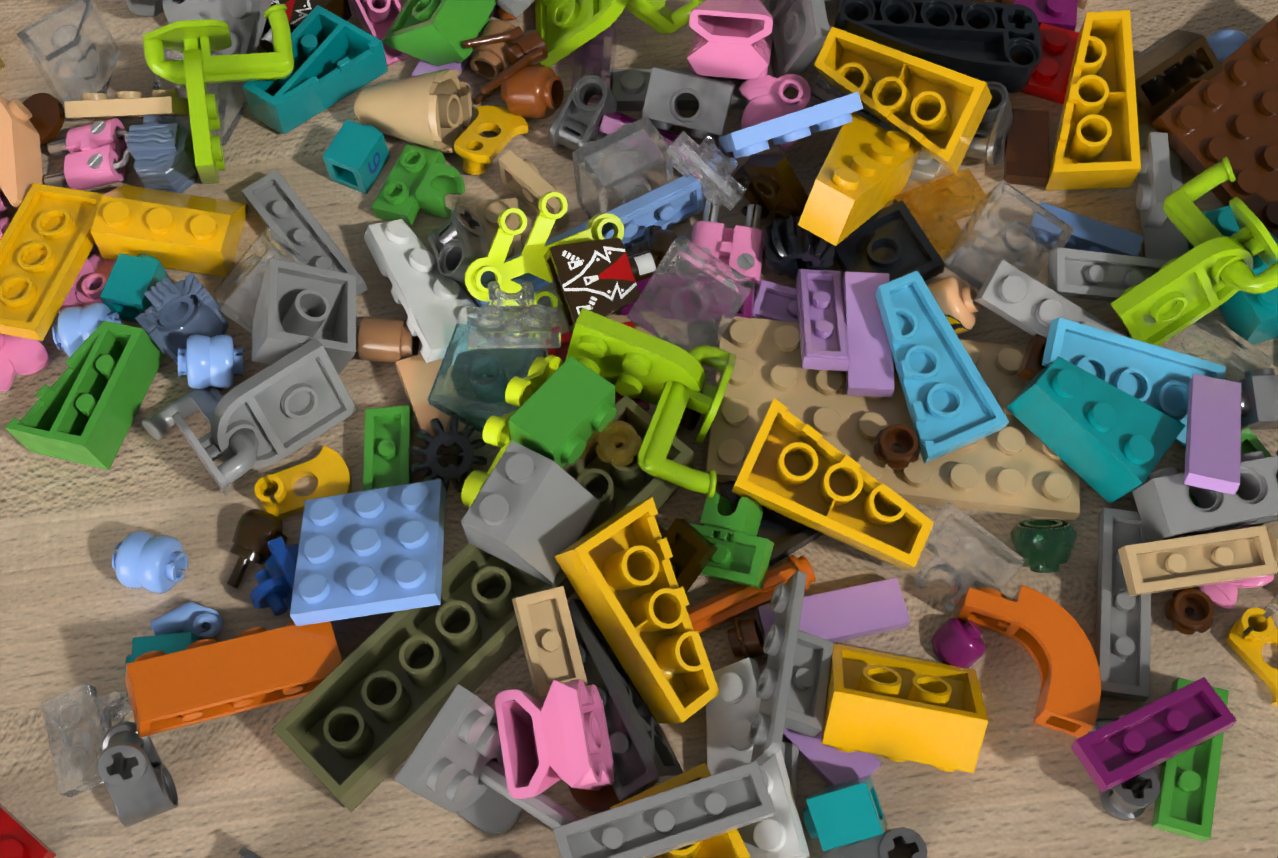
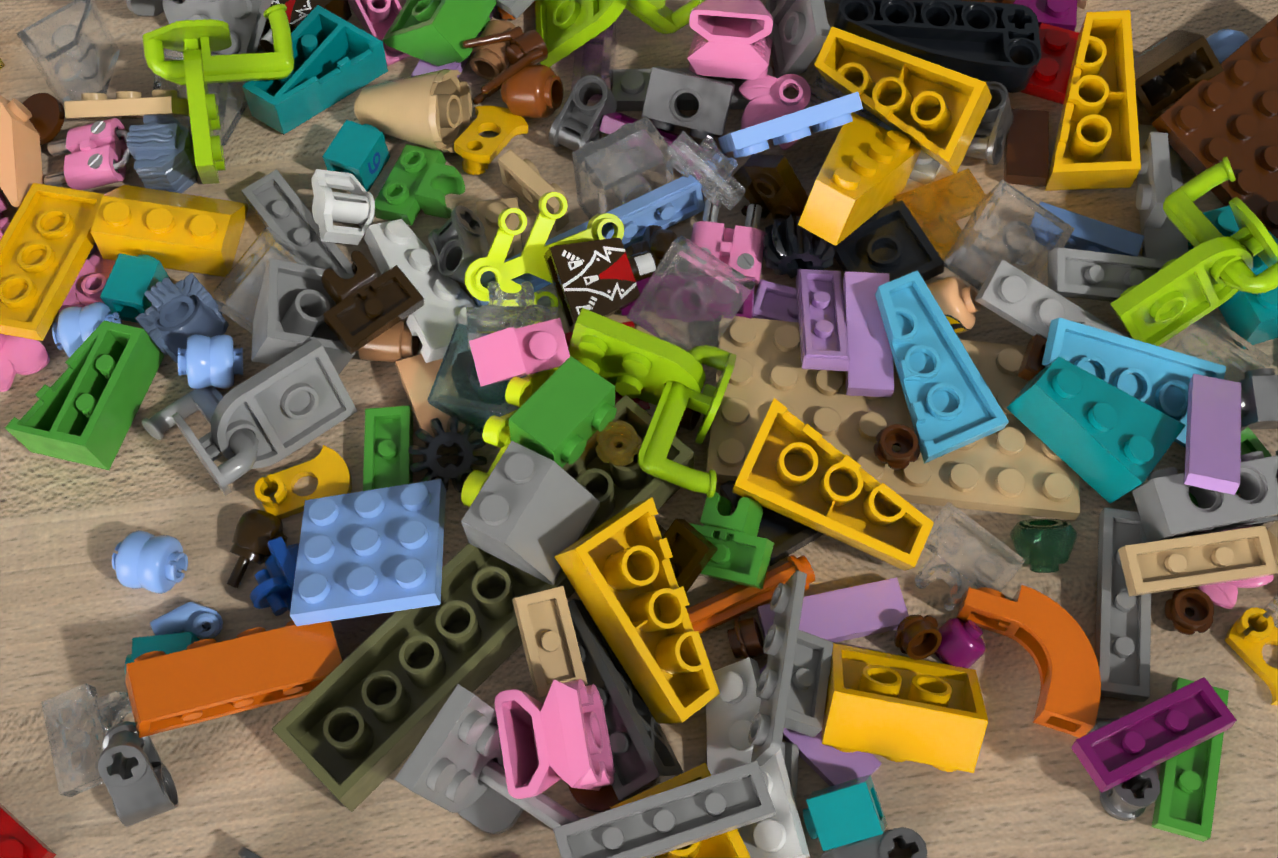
(341, 207): none -> white piece
(367, 302): none -> dark brown plate
(519, 351): none -> bright pink slope
(918, 636): none -> reddish brown plate

